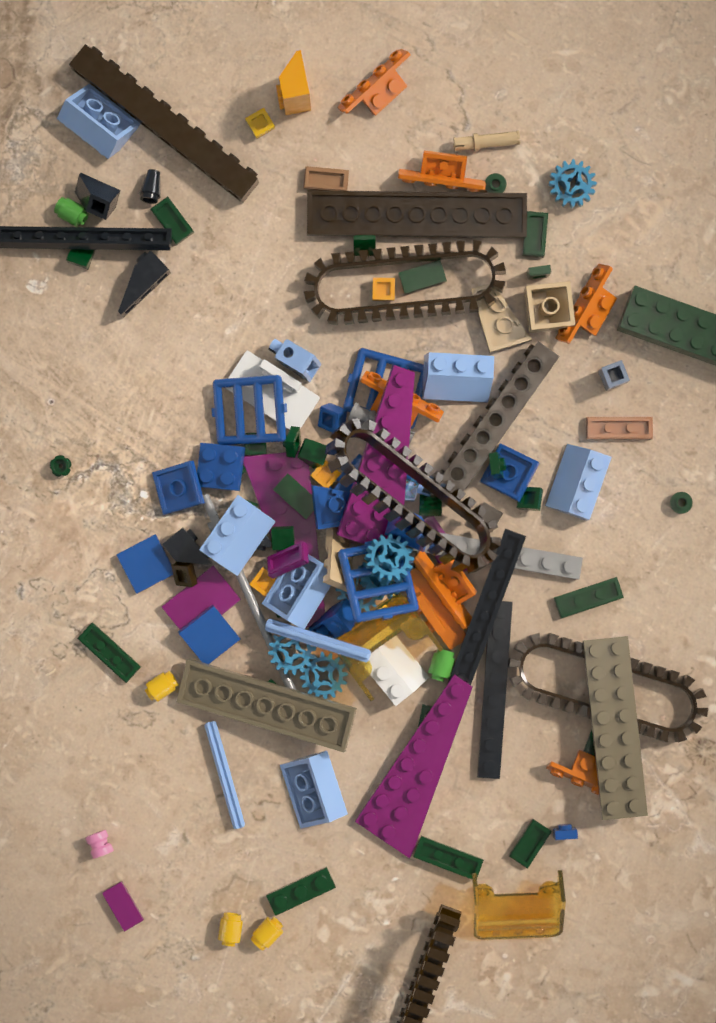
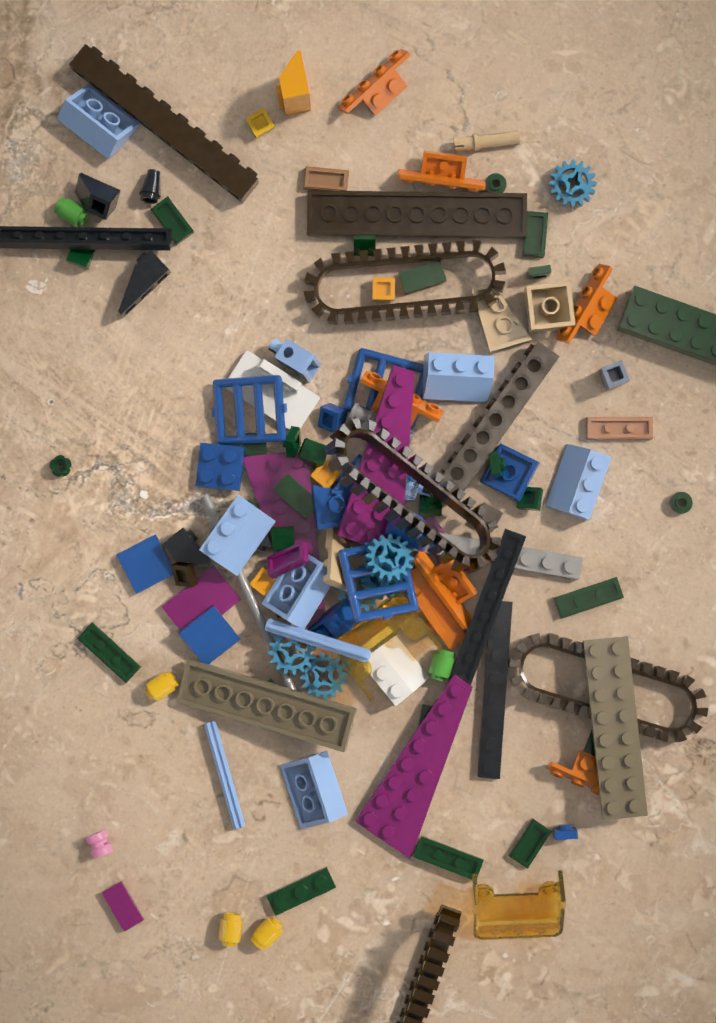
(178, 487): blue tile -> none

